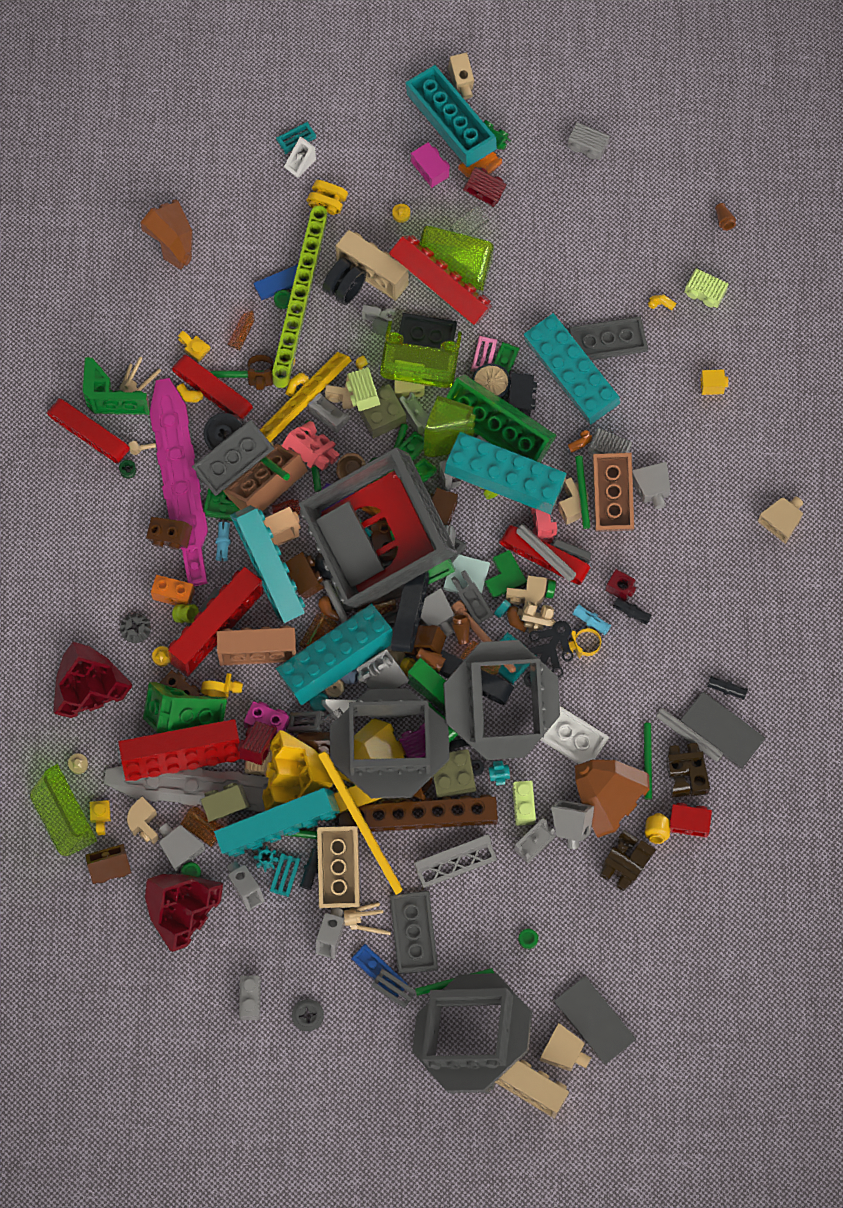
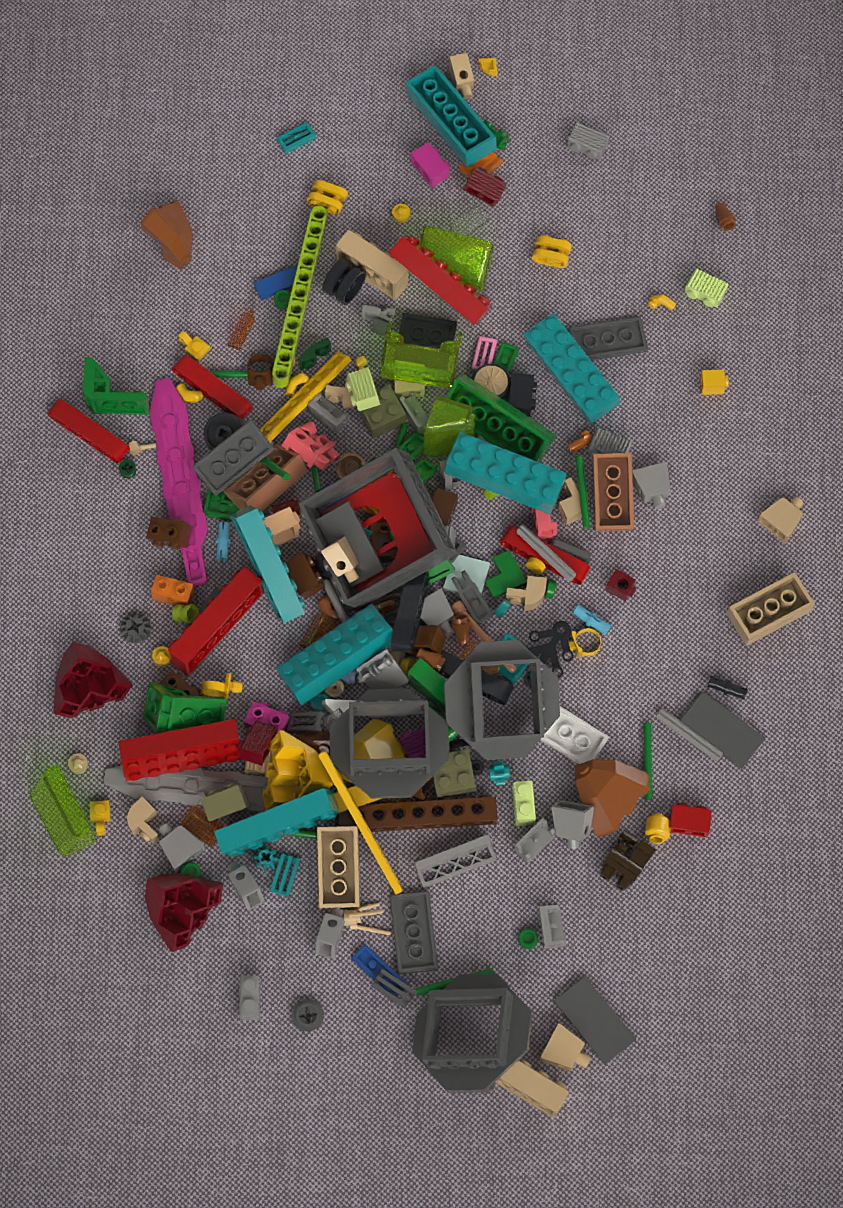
(108, 864): reddish brown brick -> none
(129, 385): tan plant -> none
(256, 645): nougat brick -> none
(301, 157): white slope -> none
(309, 357): none -> dark green slope
(311, 870): black pin -> none
(341, 552): none -> tan torso
(488, 65): none -> yellow tile
(514, 620): dark orange arm -> none
(535, 565): none -> yellow tile
(536, 620): tan hips -> none
(551, 251): none -> yellow brick
(551, 926): none -> light grey hinge
(632, 610): black pin -> none
(690, 765): dark brown hips -> none
(770, 609): none -> tan brick

